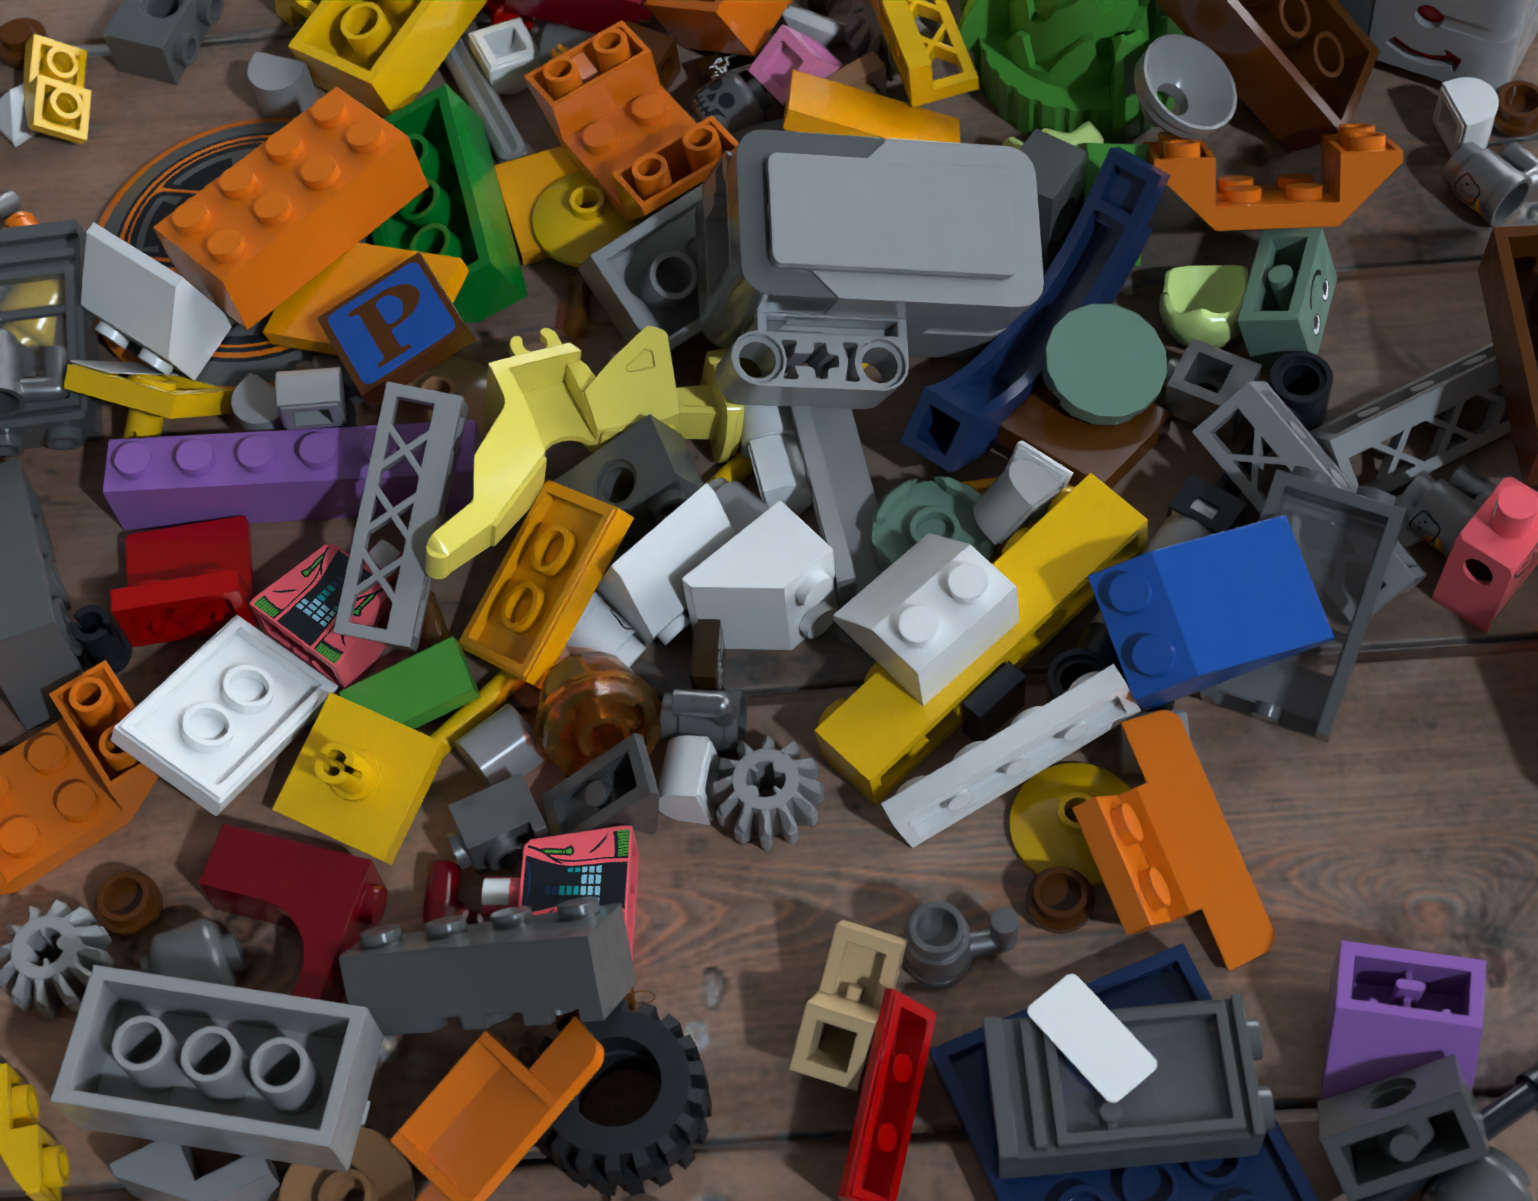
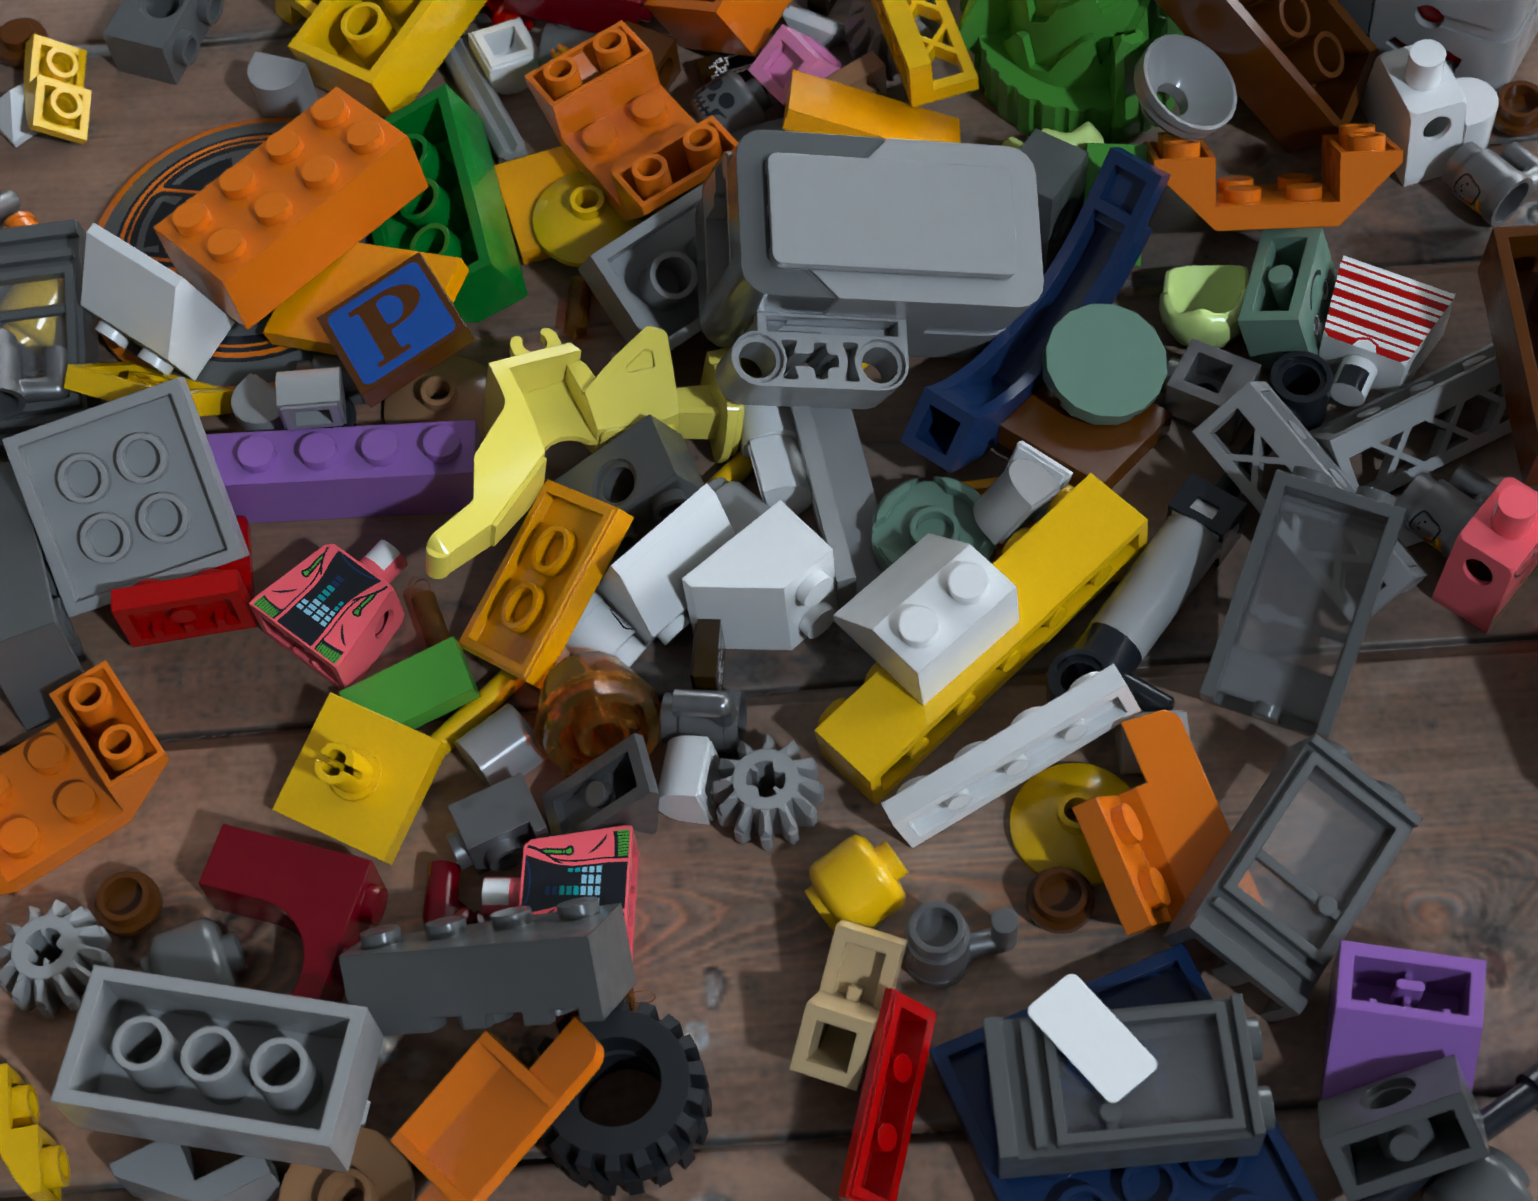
(100, 638): black pin -> none
(120, 367): white sticker -> none
(125, 495): none -> light grey plate
(224, 715): white tile -> none
(427, 515): light grey fence -> none
(857, 883): none -> yellow head
(993, 702): black tile -> none
(1210, 610): blue slope -> none
(1295, 873): none -> dark grey door
(1379, 330): none -> white torso
(1415, 94): none -> white torso

